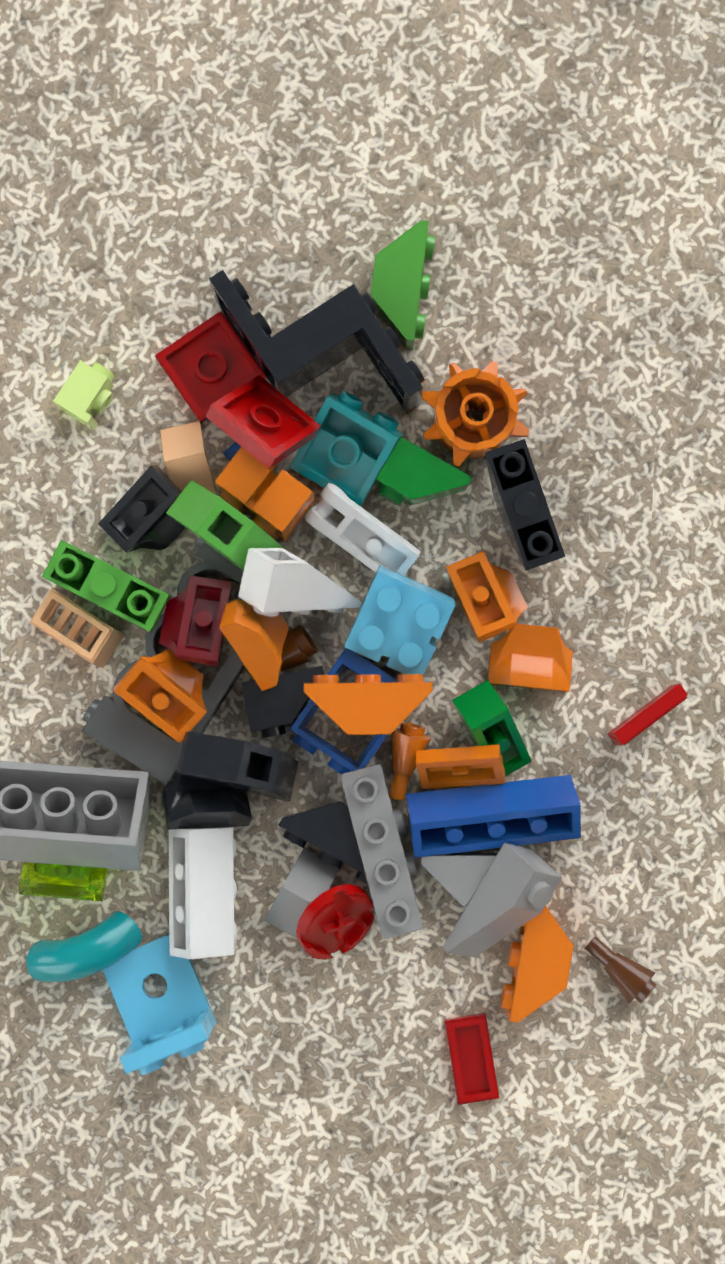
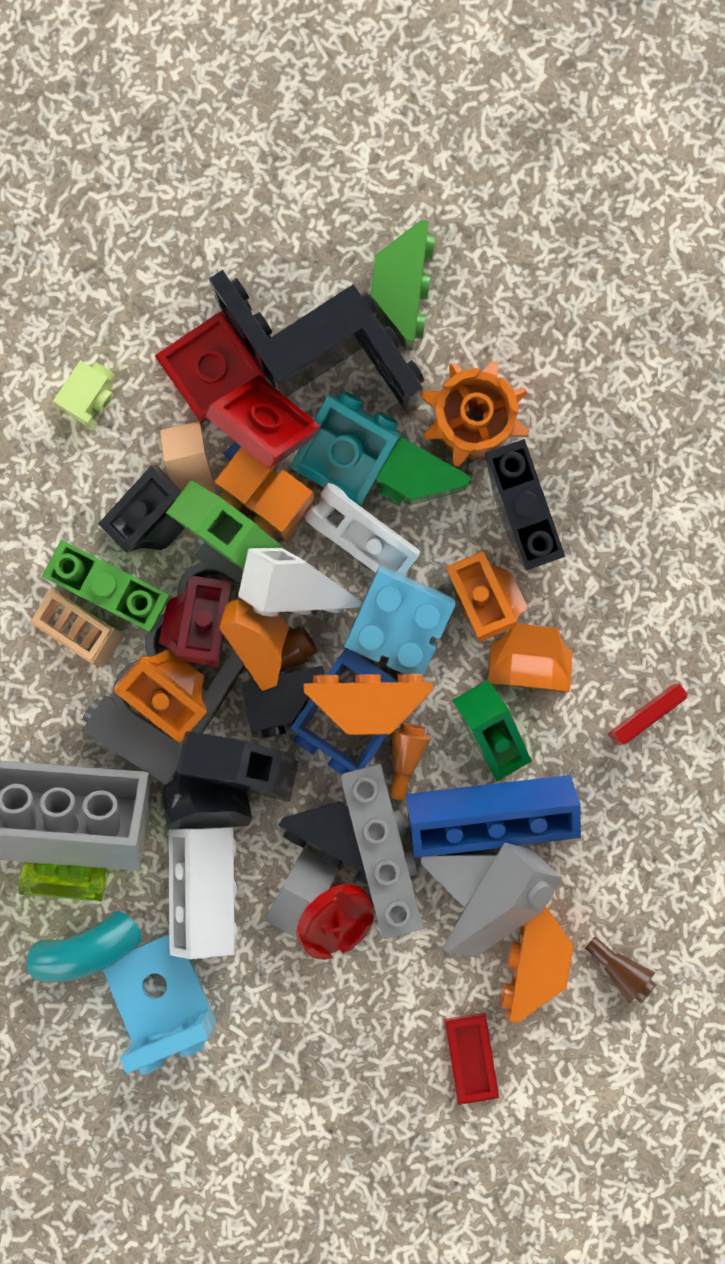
(460, 767): orange tile -> none

